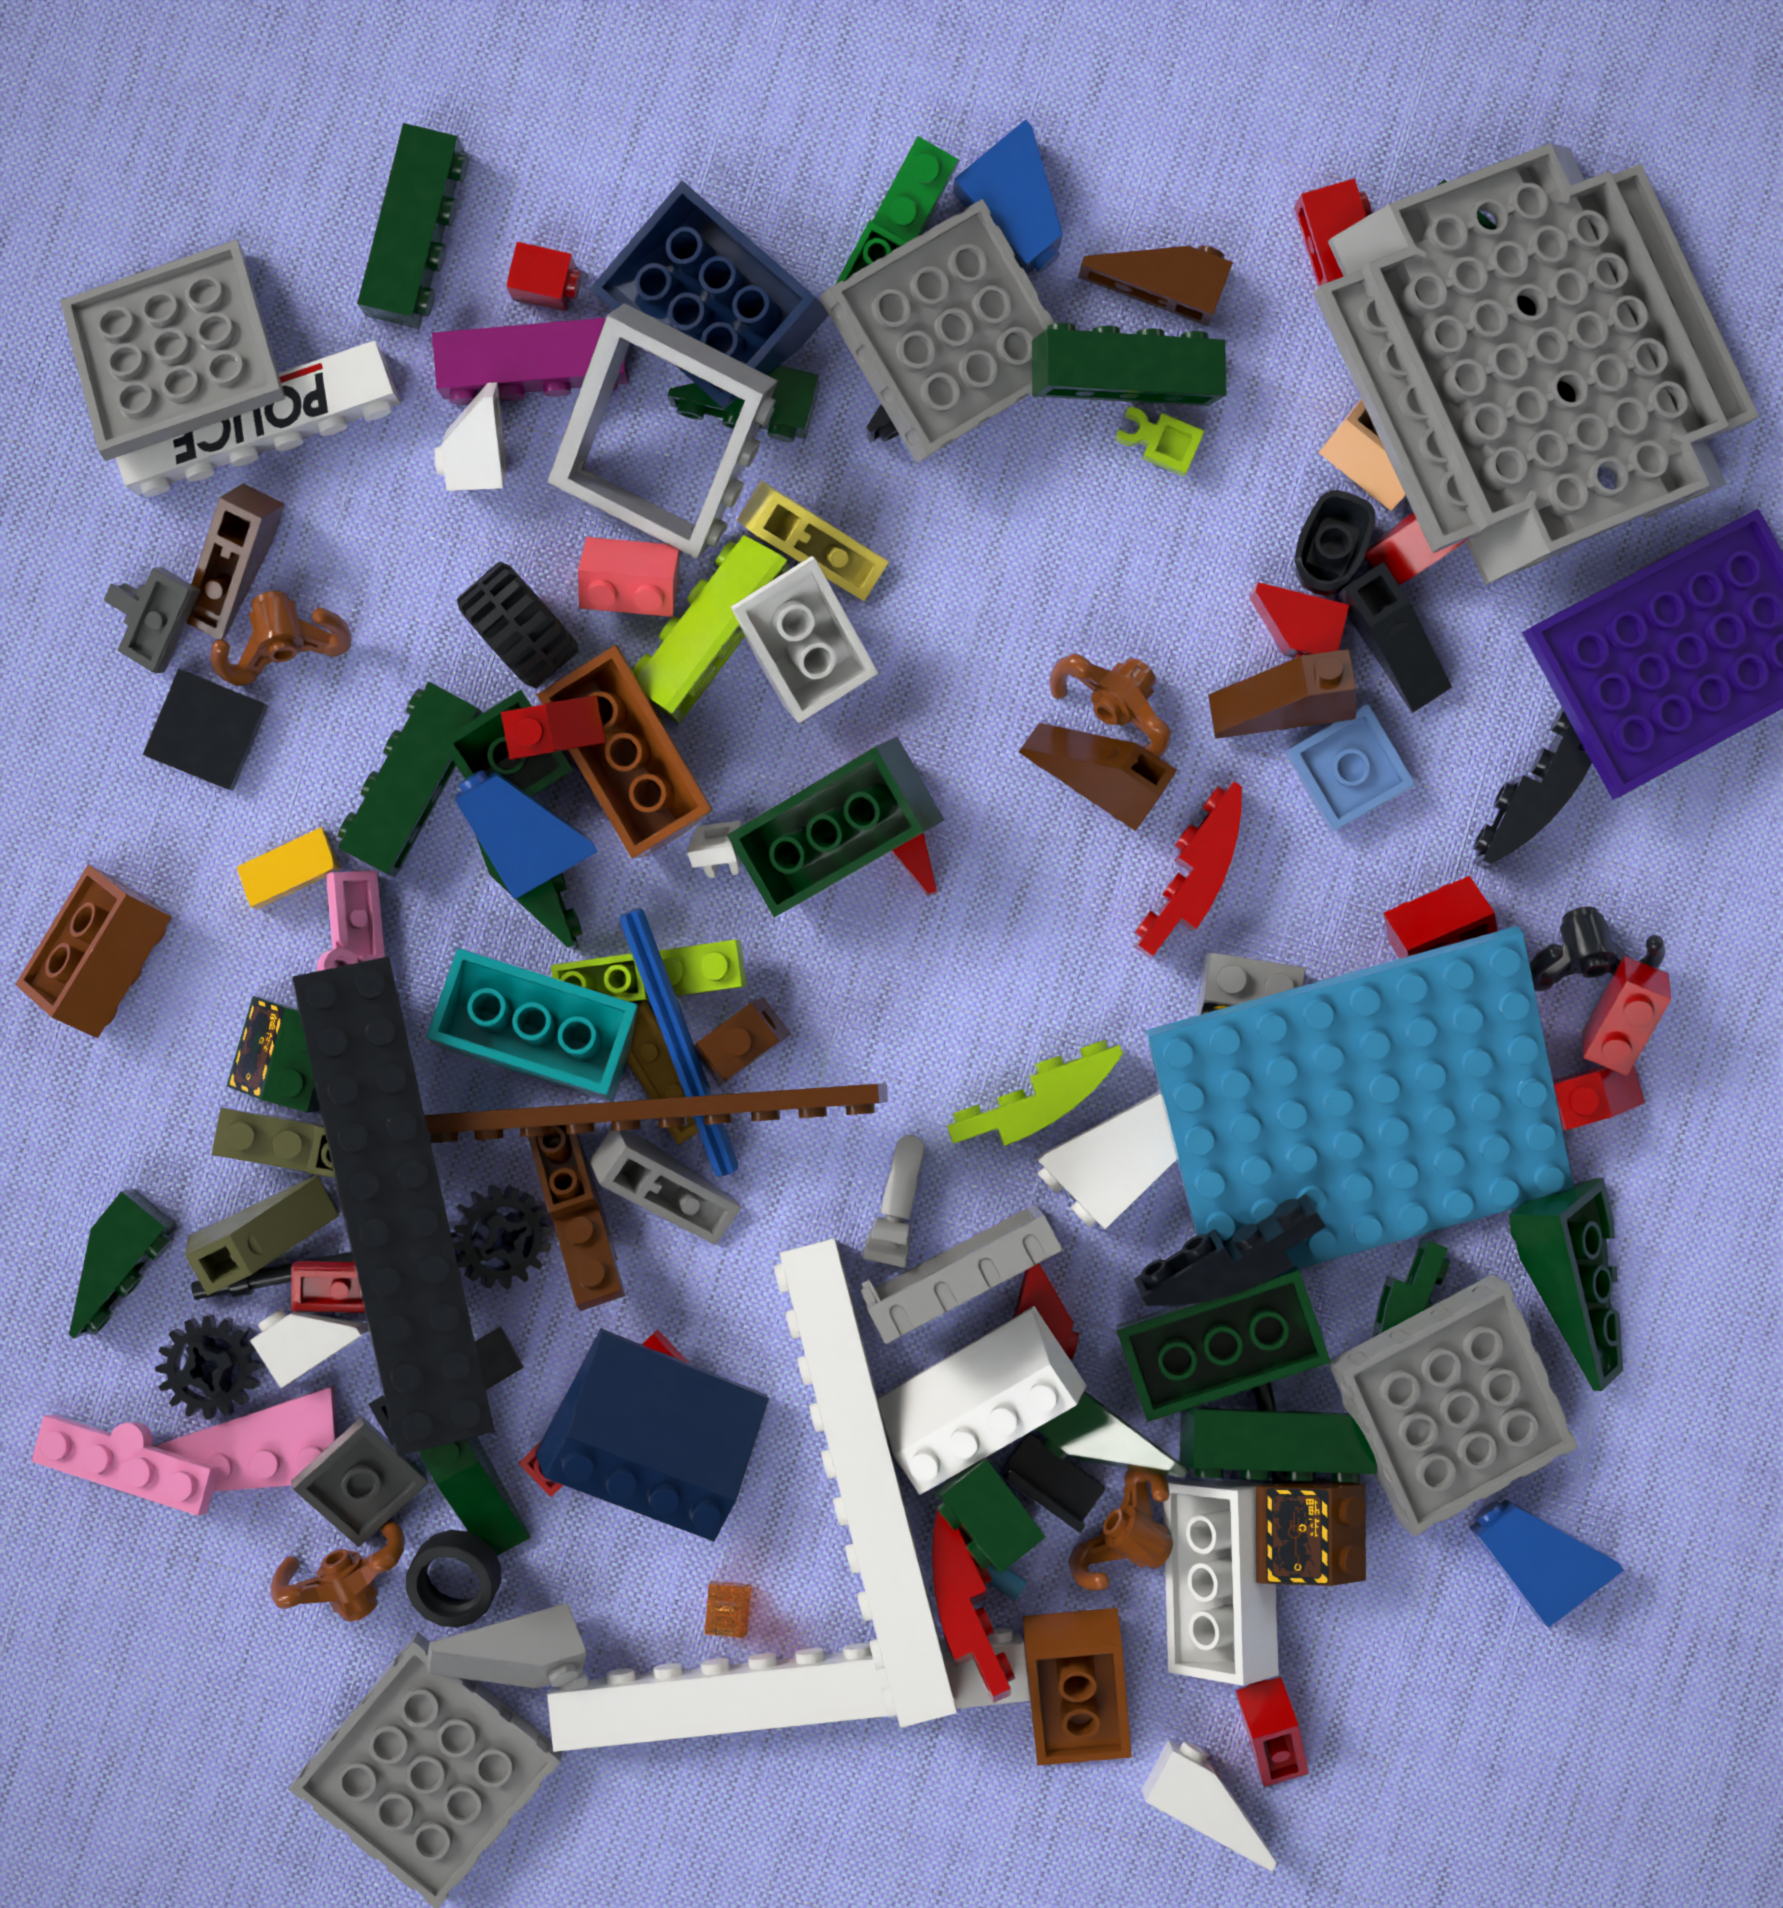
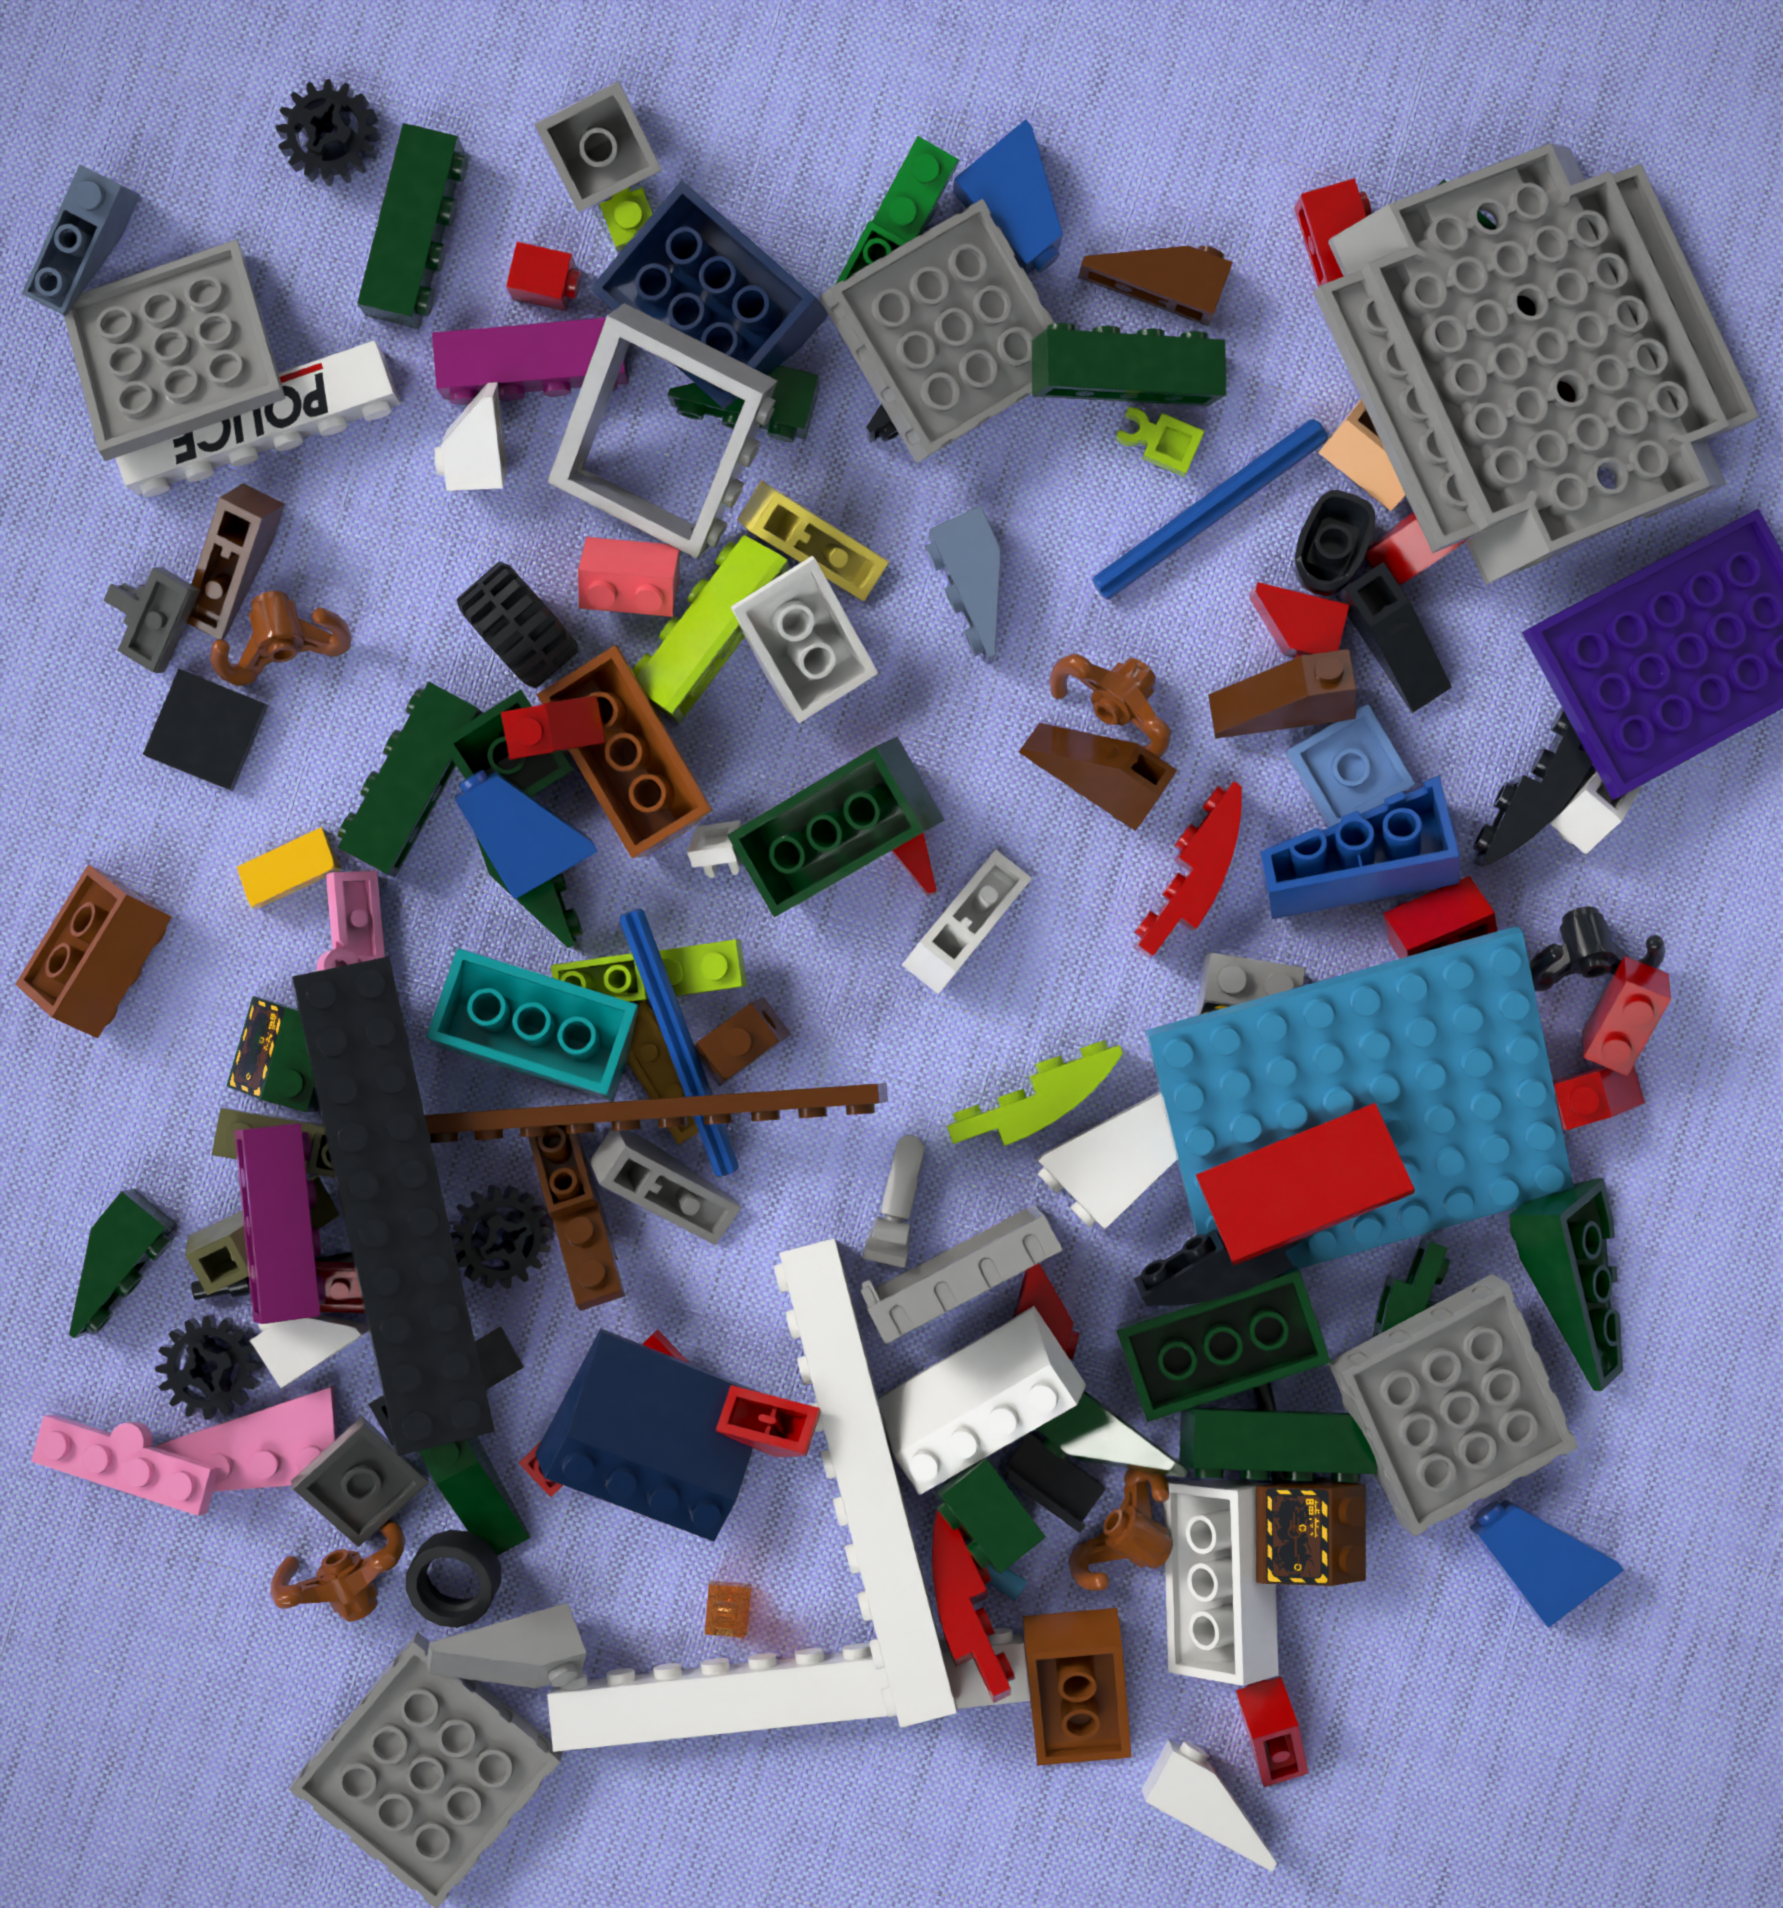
(80, 239): none -> sand blue slope
(278, 1223): none -> magenta brick
(322, 112): none -> black gear
(598, 146): none -> light grey slope
(625, 215): none -> lime plate
(768, 1422): none -> red slope
(966, 921): none -> white slope
(971, 562): none -> sand blue slope
(1210, 509): none -> blue axle
(1304, 1184): none -> red tile
(1366, 856): none -> blue wedge
(1591, 813): none -> white slope

